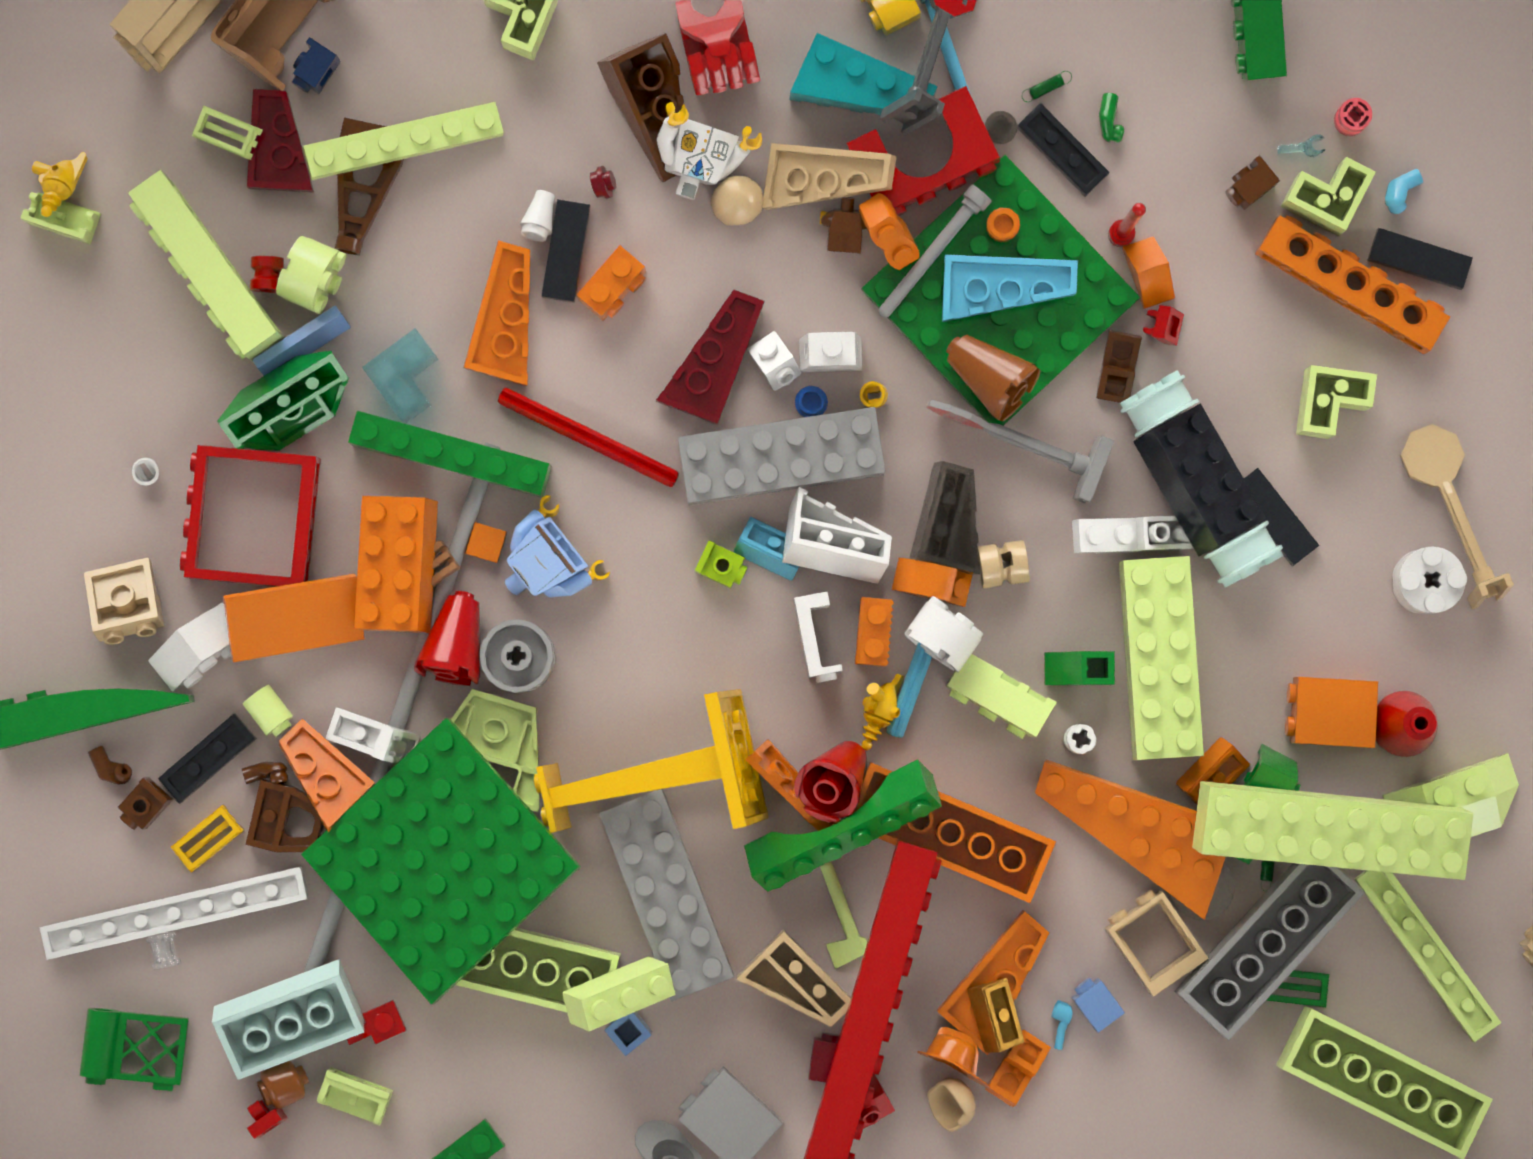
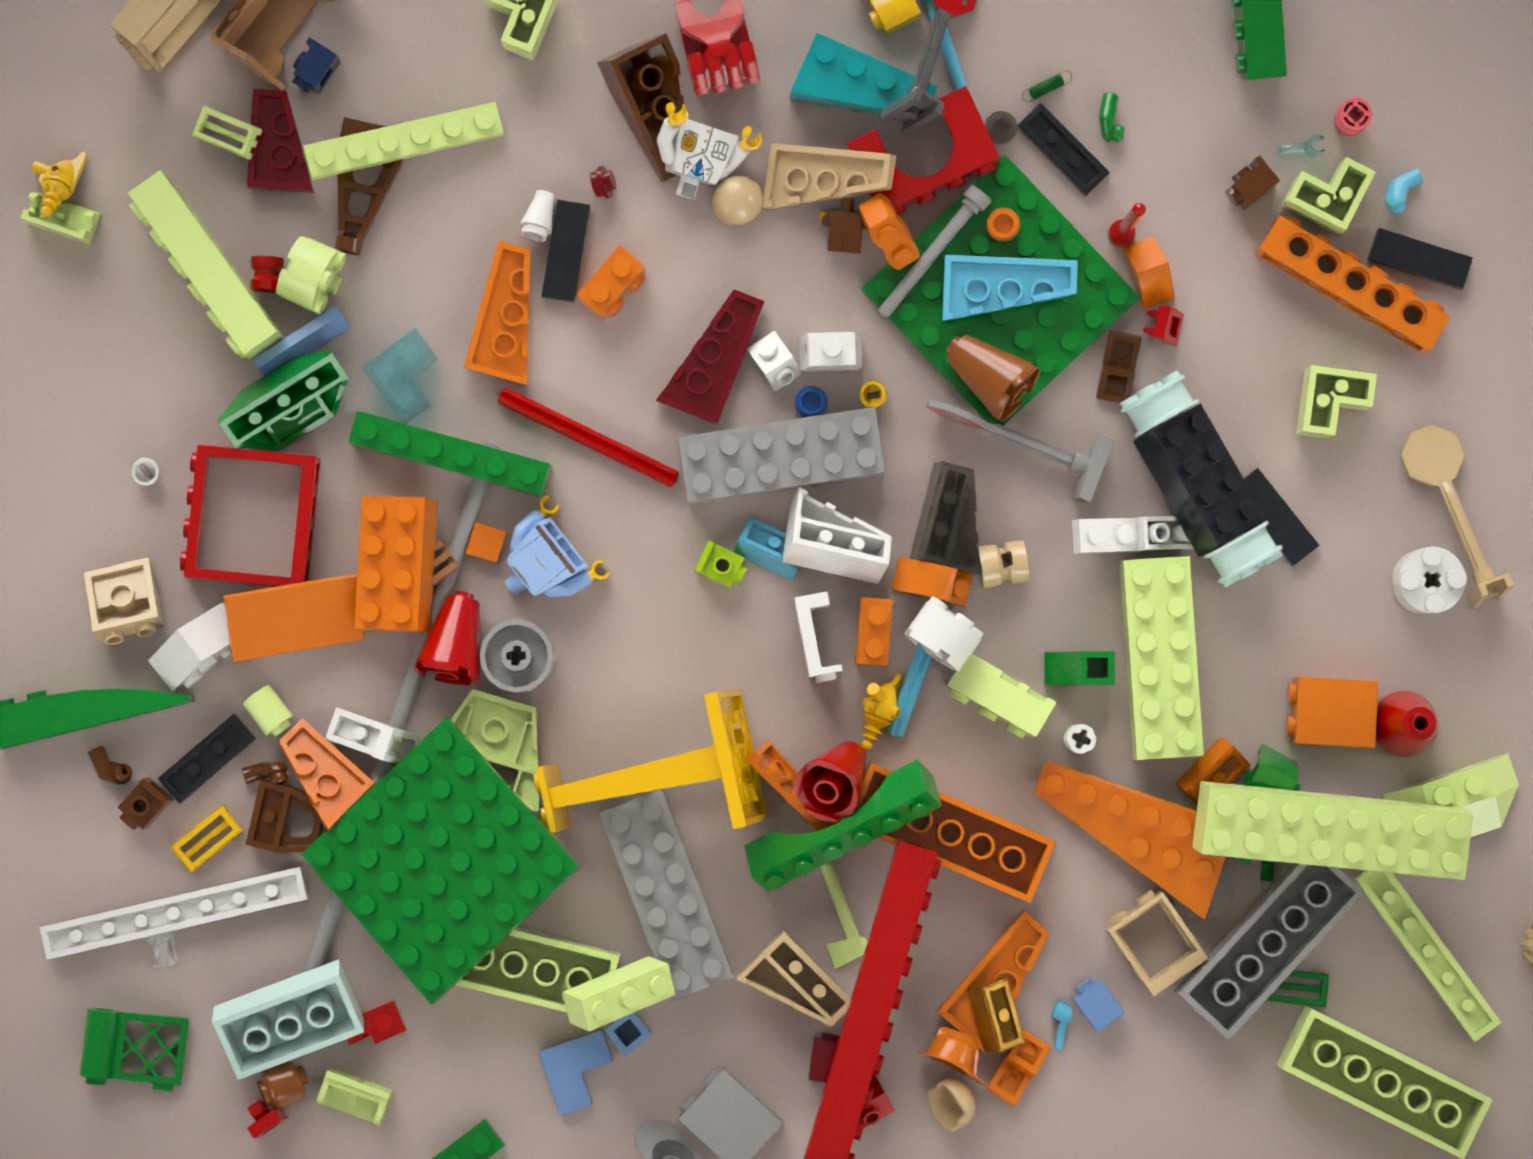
(565, 1067): none -> medium blue tile

